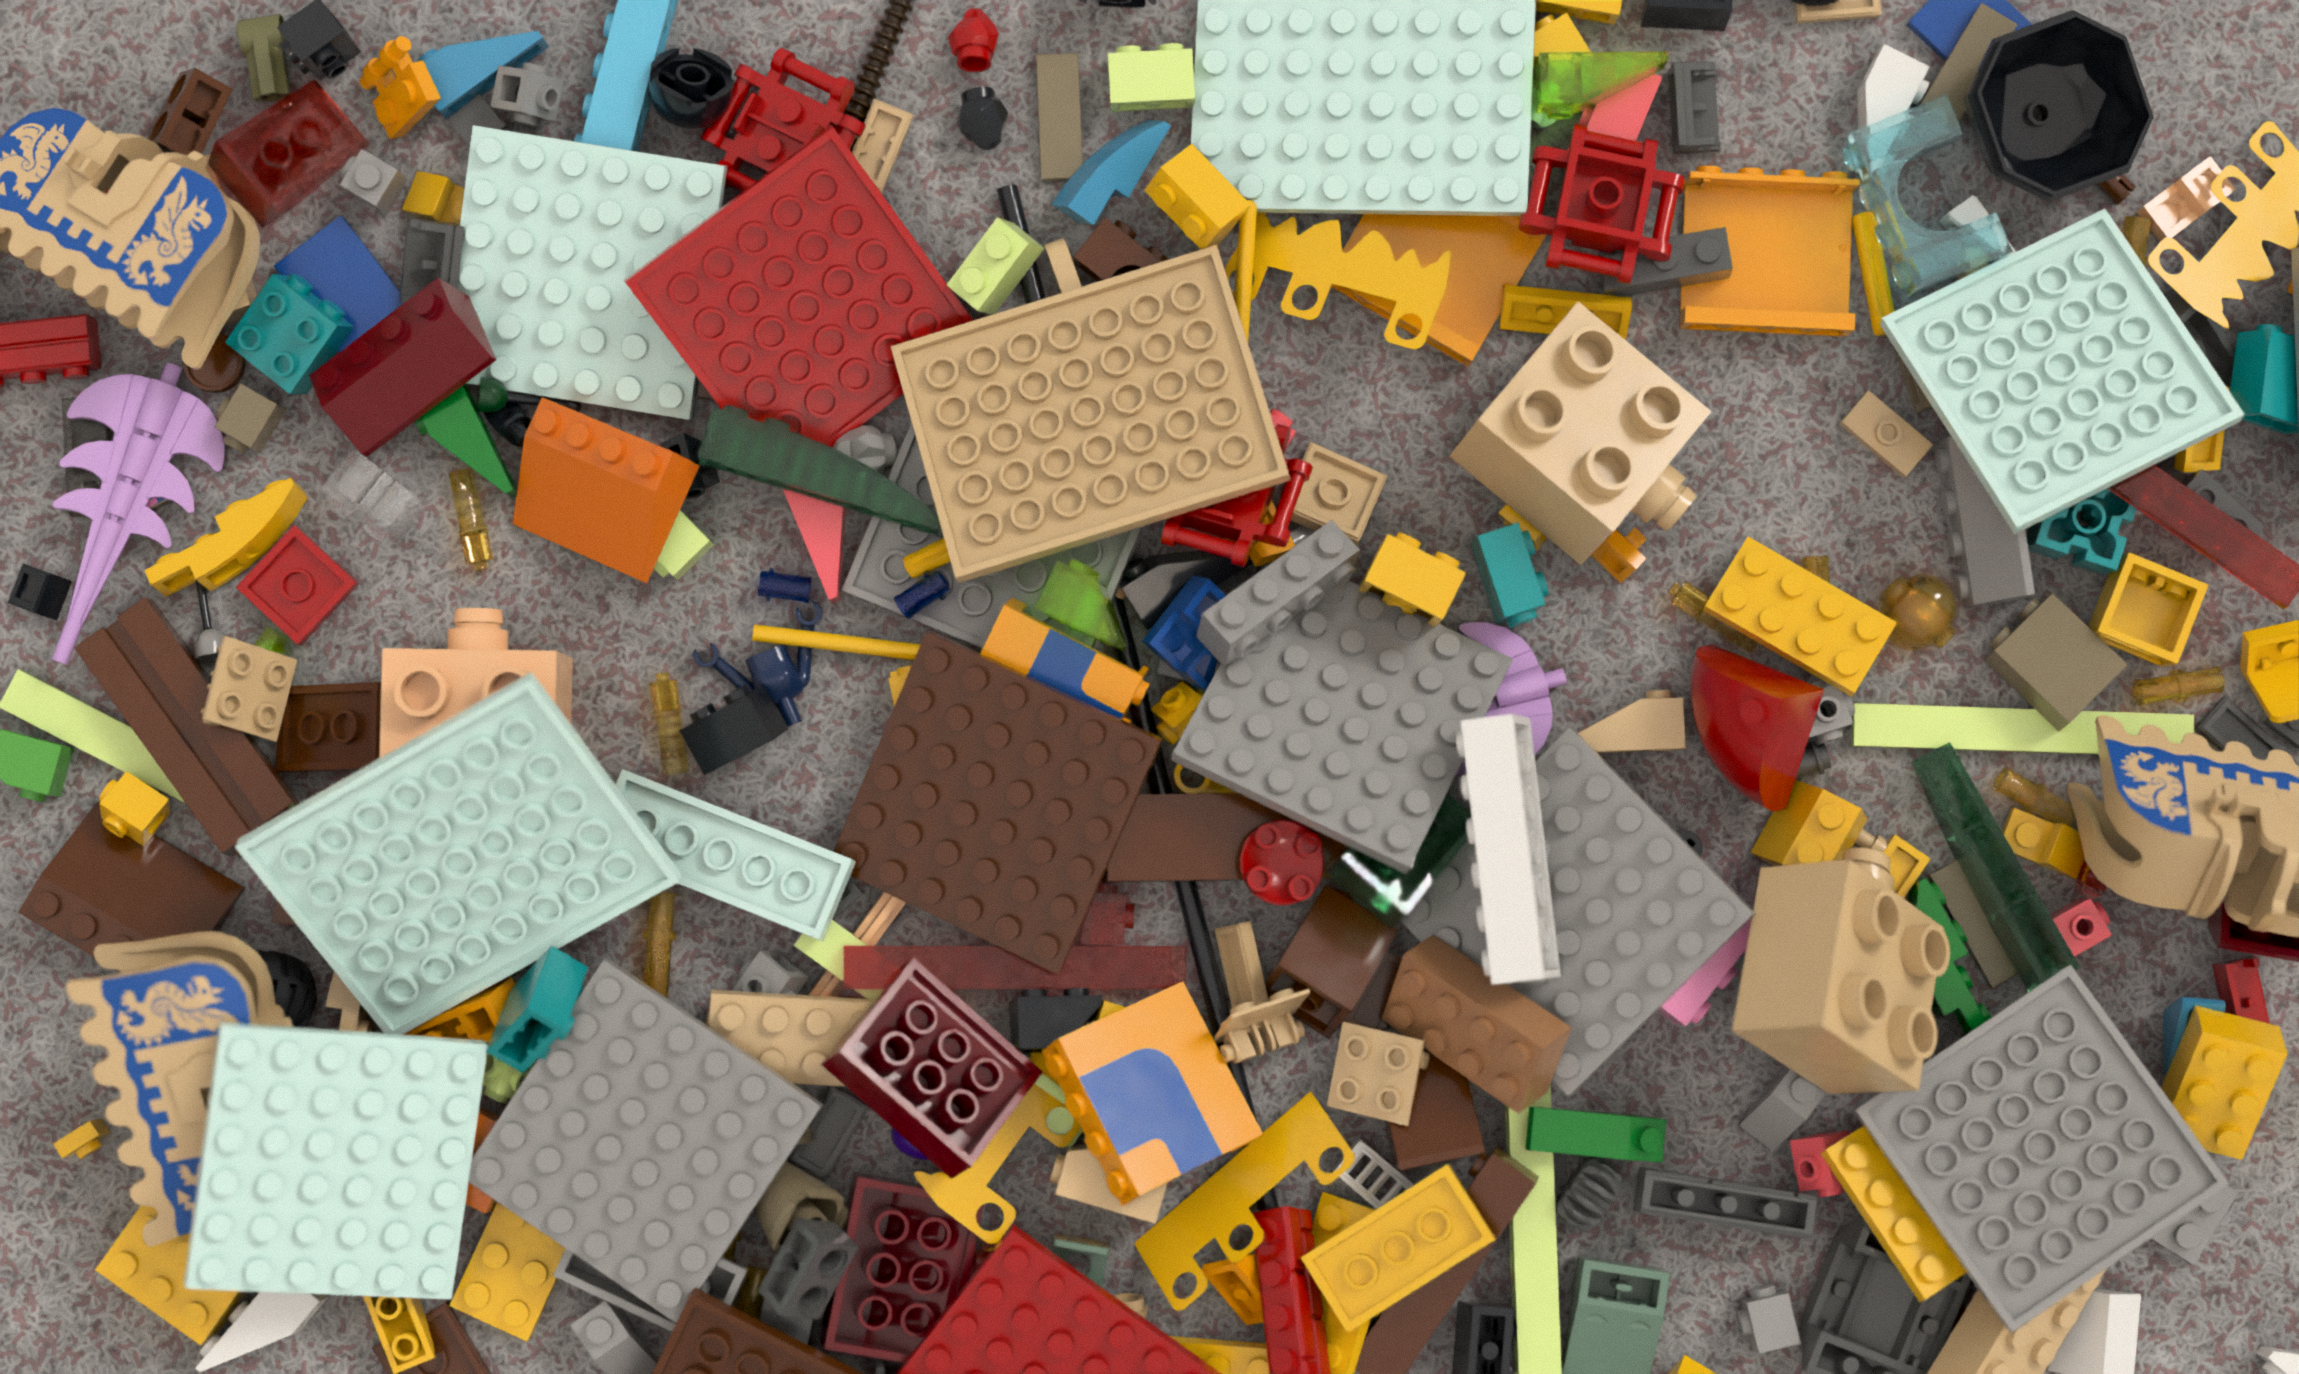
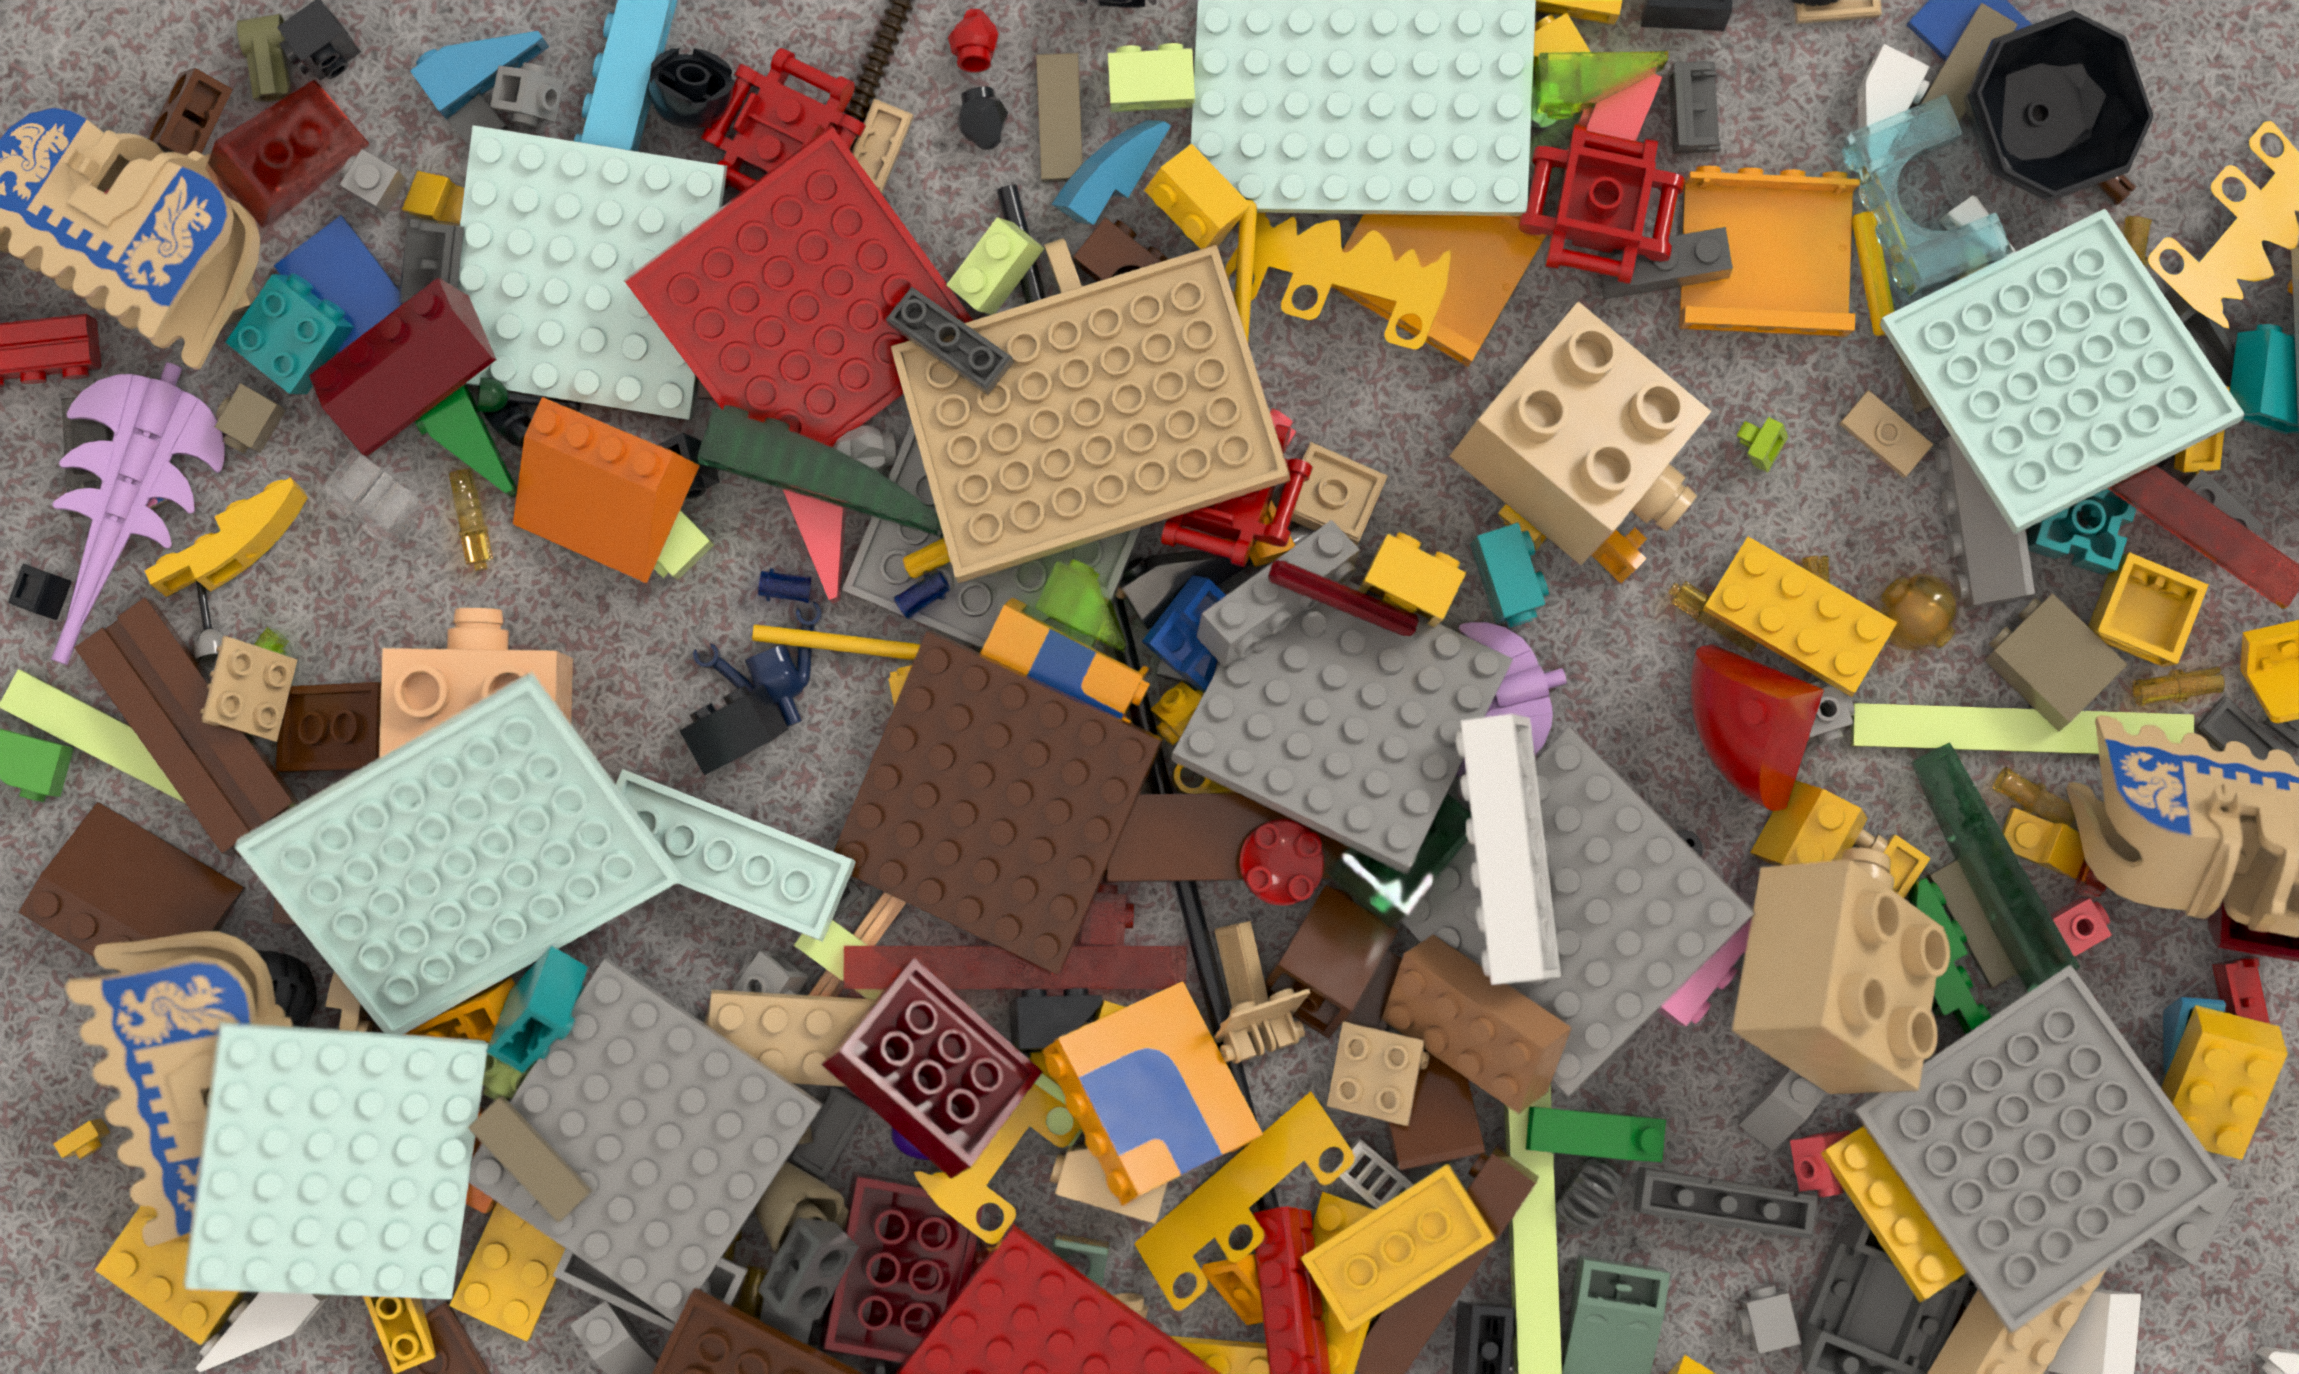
(132, 808): yellow brick -> none
(220, 370): reddish brown piece -> none
(297, 585): red plate -> none
(400, 99): light orange plate -> none
(530, 1159): none -> dark tan tile
(659, 941): clear yellow pin -> none
(668, 721): clear yellow piece -> none
(967, 354): none -> dark grey tile
(1343, 598): none -> dark red axle
(1543, 309): yellow plate -> none
(1641, 726): tan slope -> none
(1763, 443): none -> lime tile
(1814, 759): dark grey pin -> none
(2184, 200): light nougat slope -> none

